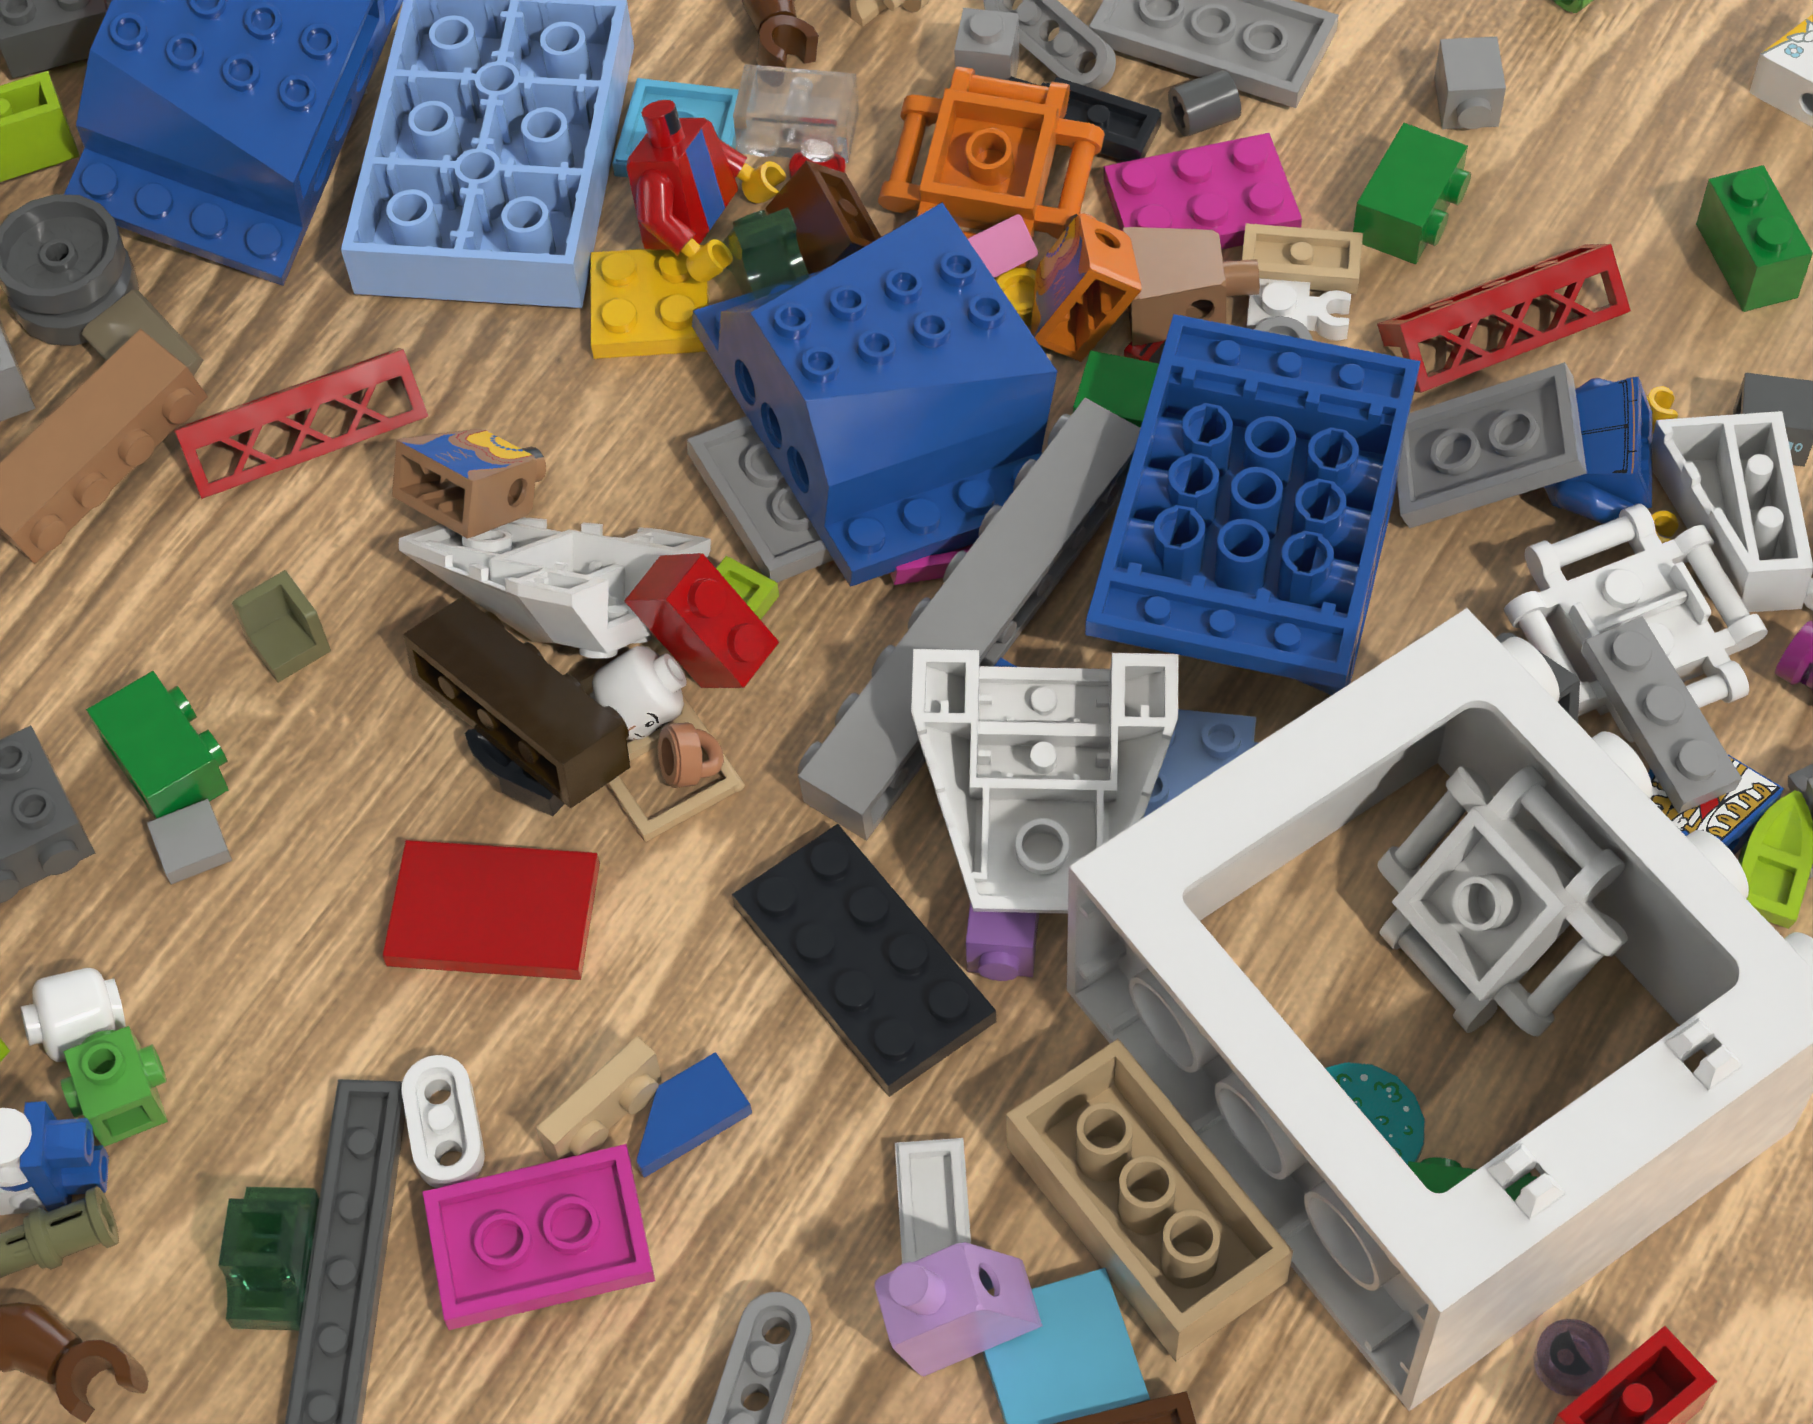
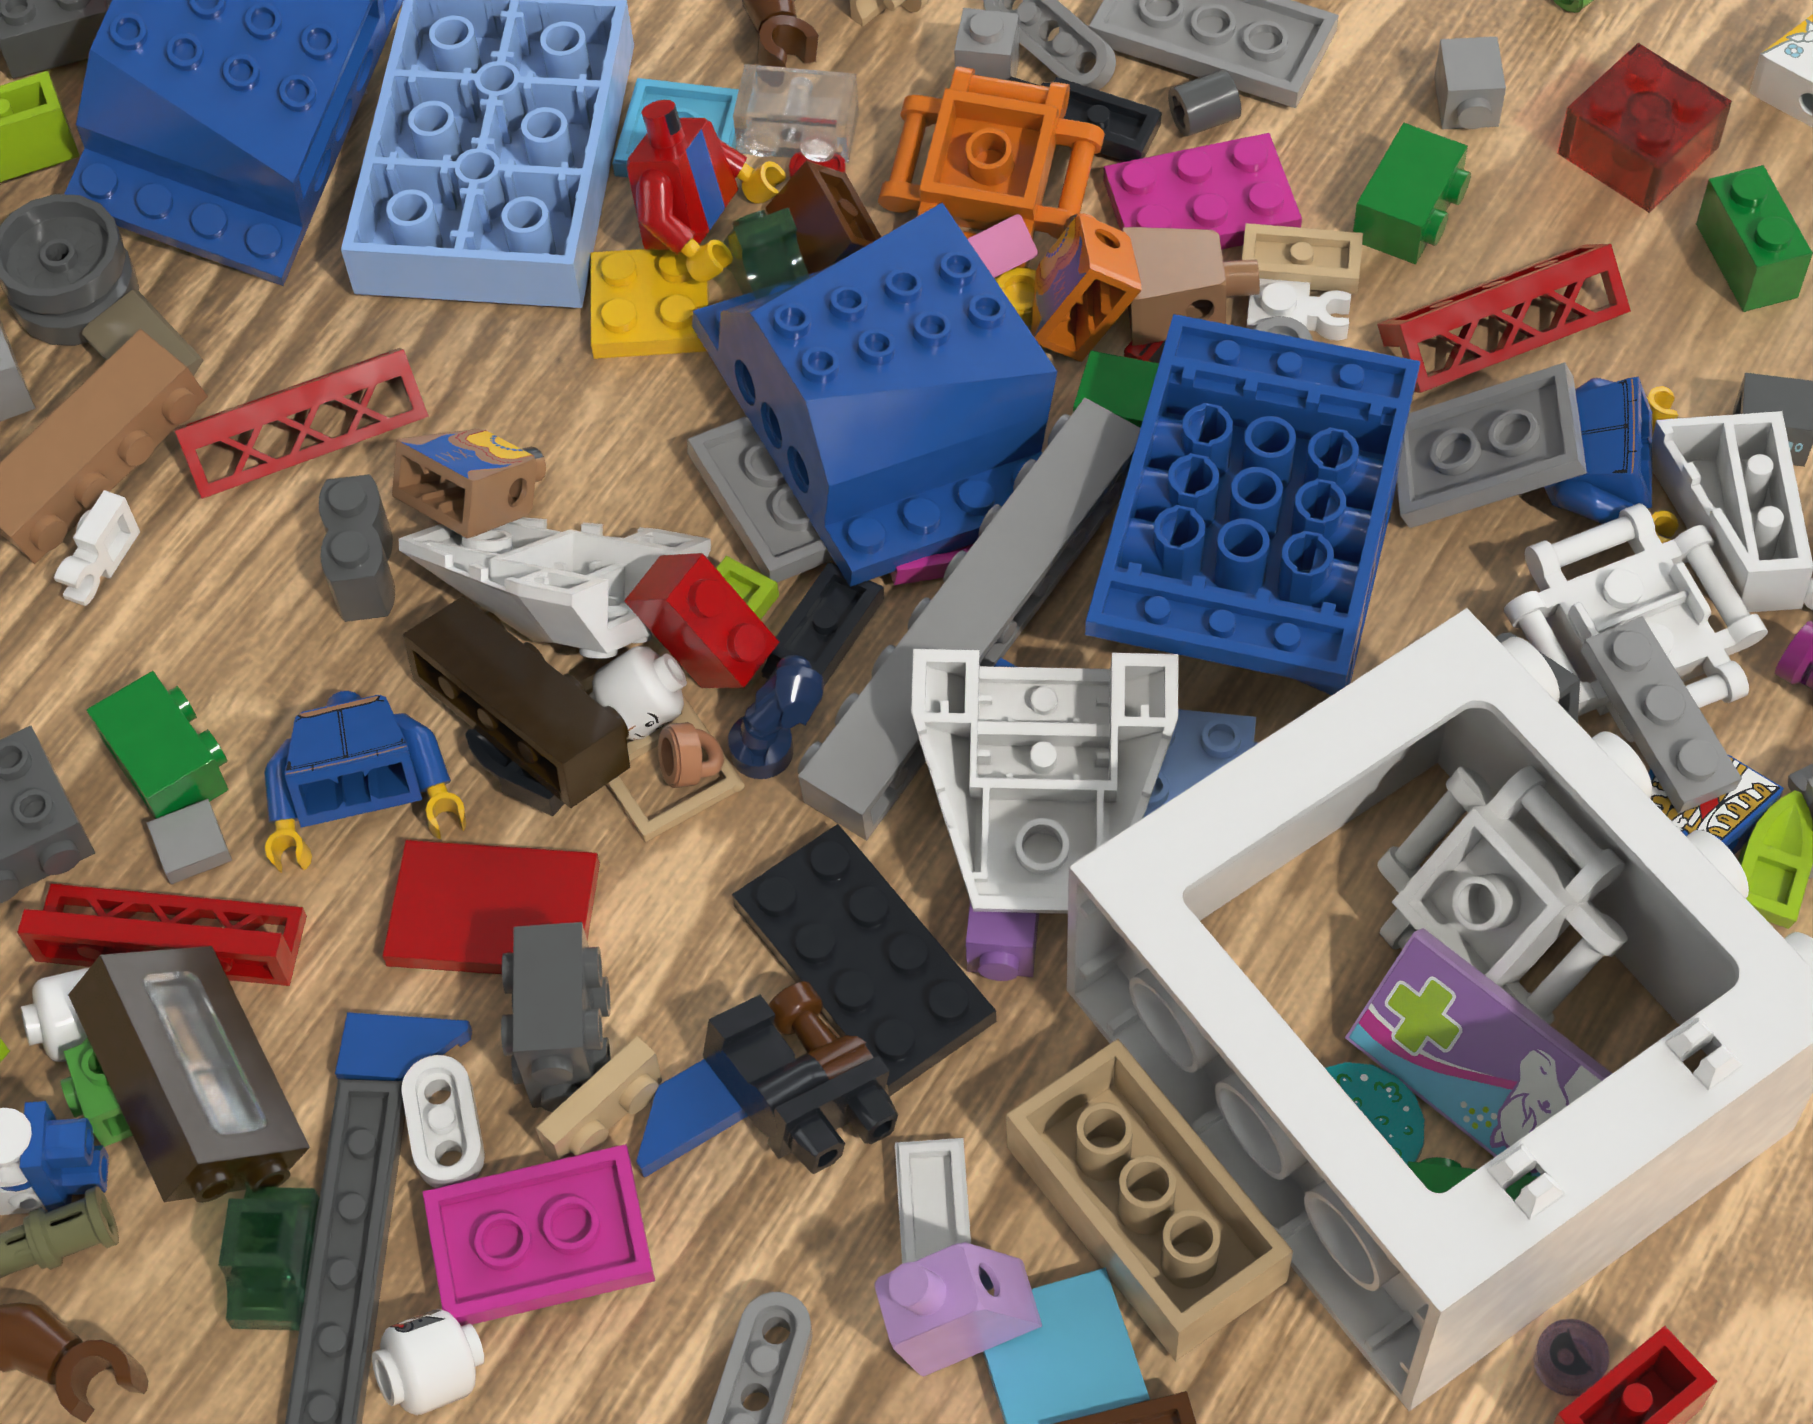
(102, 542): none -> white plate
(188, 1073): none -> dark brown piece
(241, 950): none -> red fence
(281, 626): olive panel -> none
(352, 763): none -> blue torso
(356, 548): none -> dark grey brick
(389, 1045): none -> blue tile
(427, 1362): none -> white head
(556, 1011): none -> dark grey brick
(762, 738): none -> dark blue arm
(802, 1098): none -> black hips
(826, 622): none -> black hinge
(1470, 1046): none -> tile
(1643, 127): none -> clear red brick

